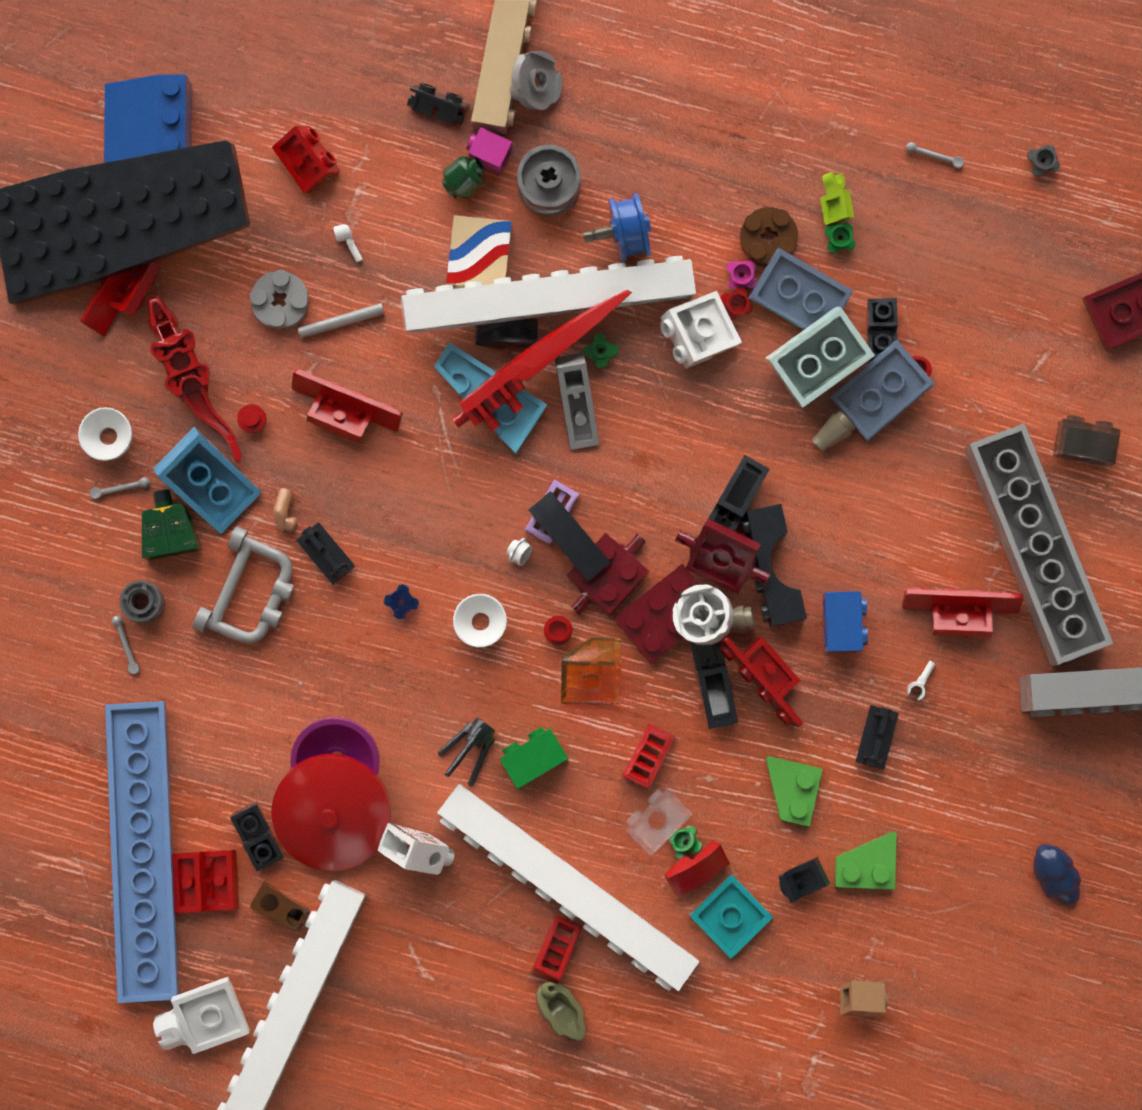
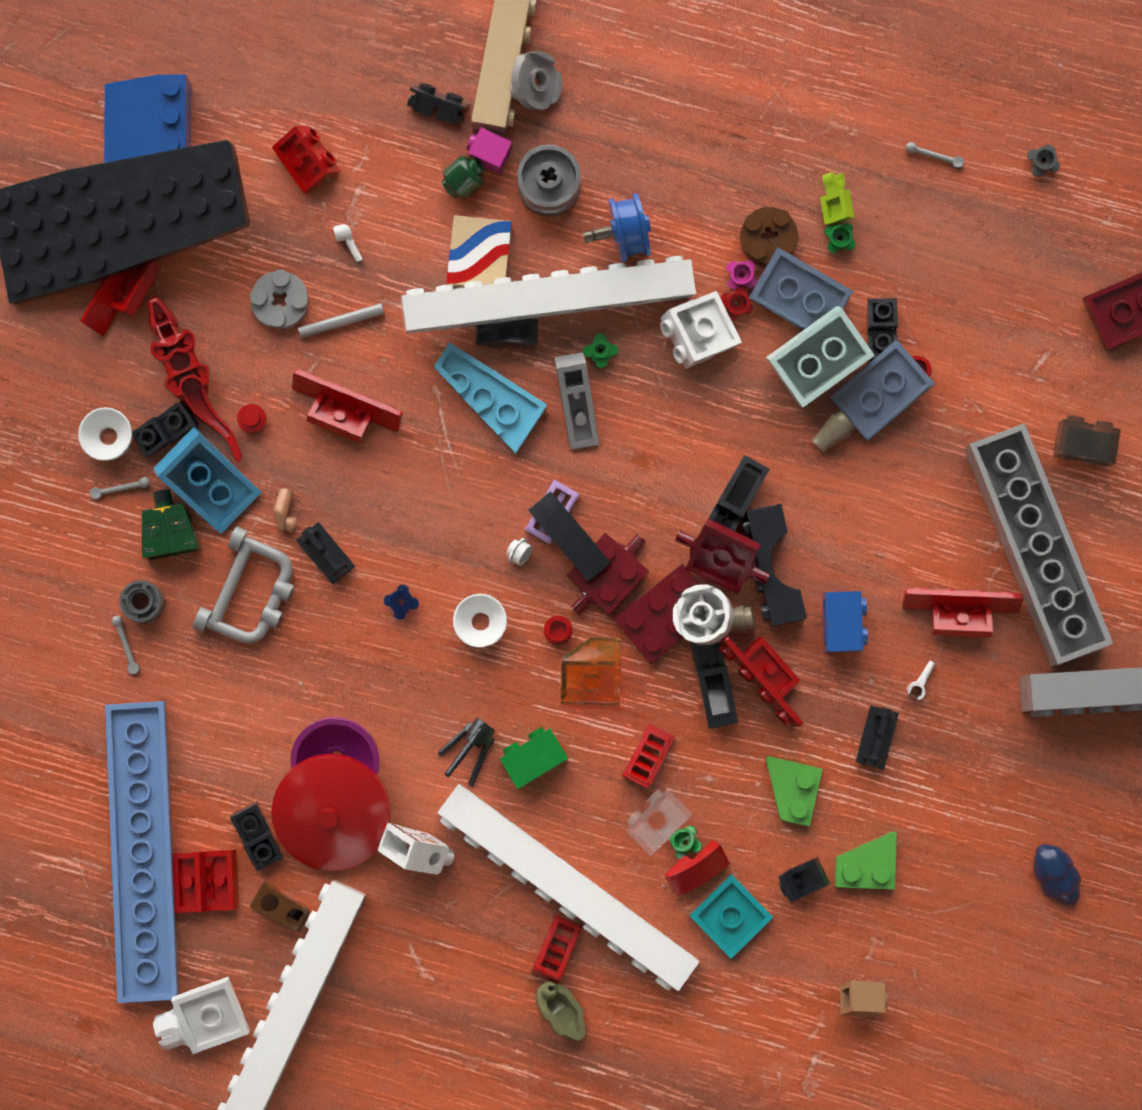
(164, 429): none -> black slope
(508, 381): red piece -> none

